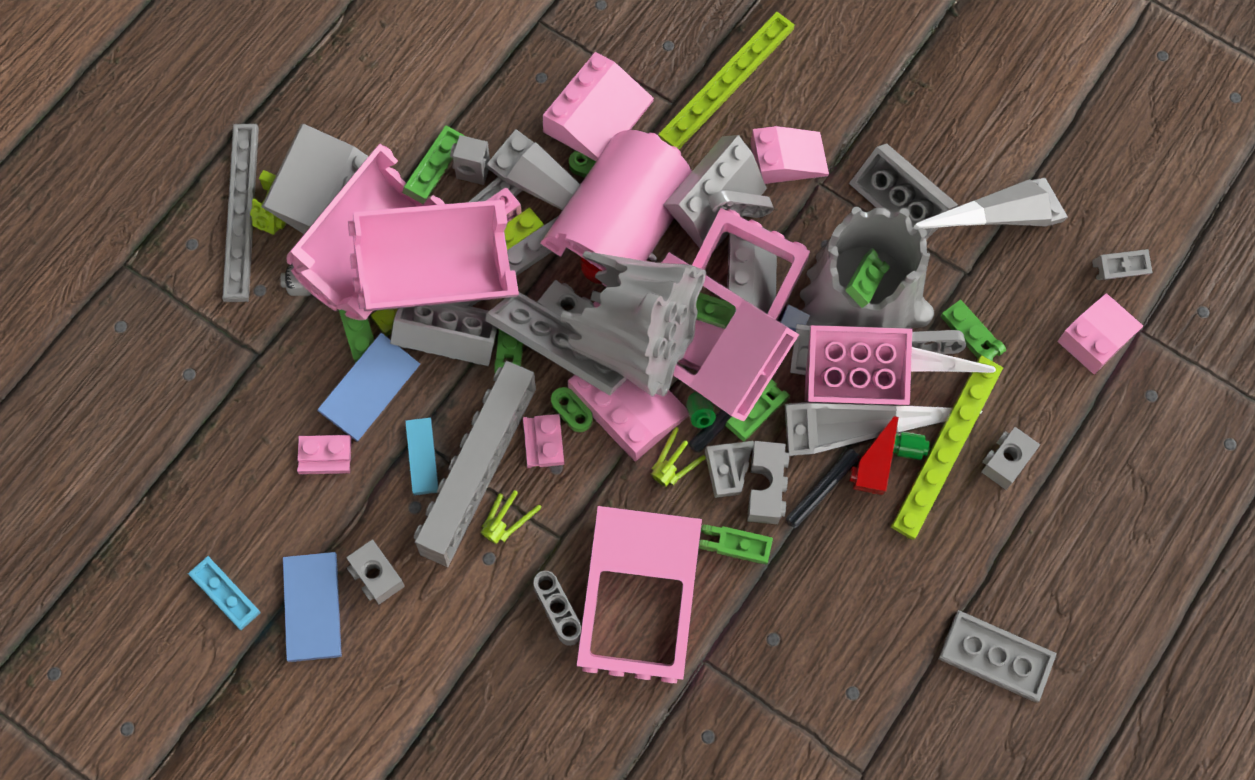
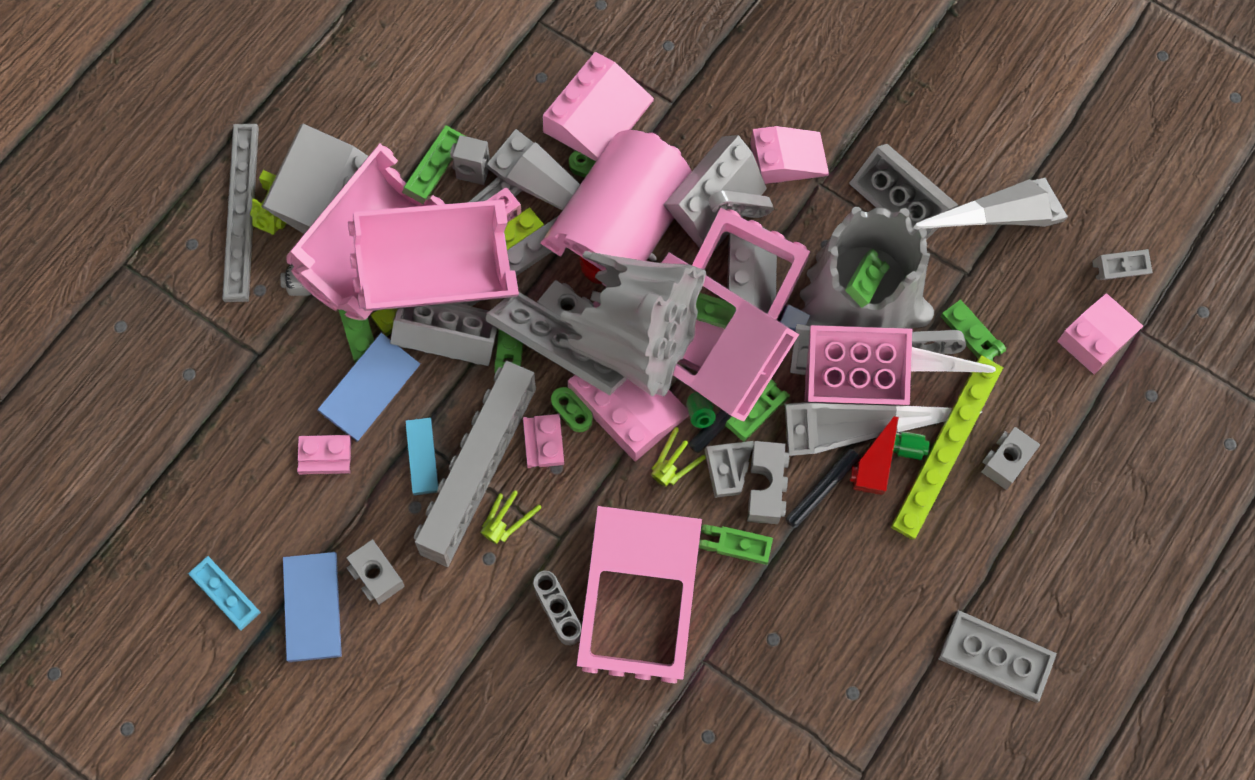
(726, 81): lime plate -> none

